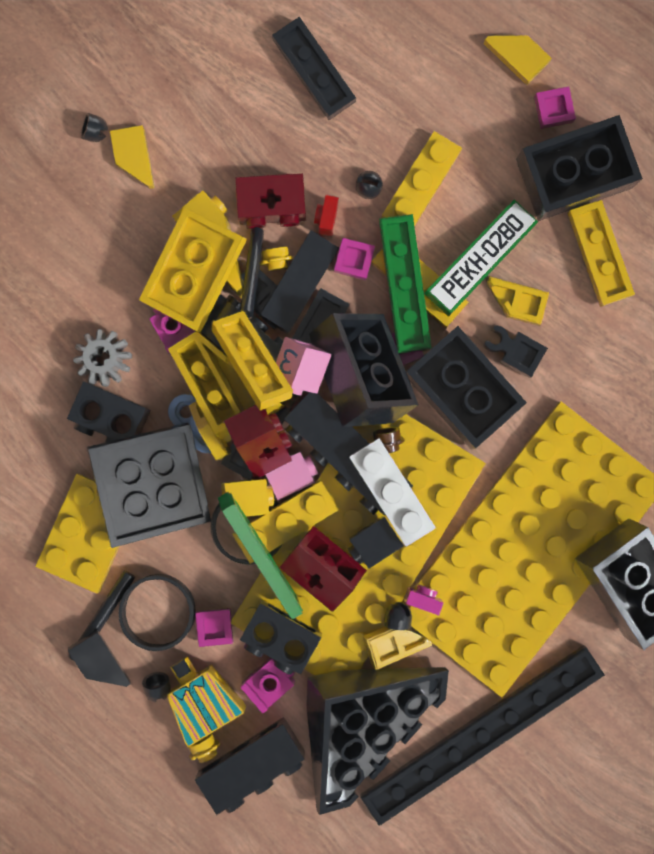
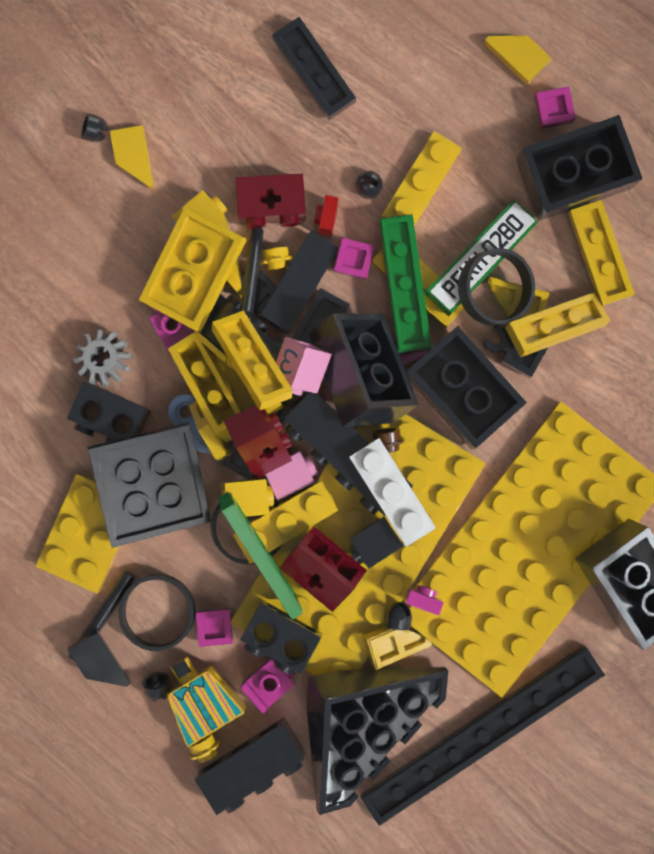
(527, 280): none -> black tyre
(557, 324): none -> yellow plate

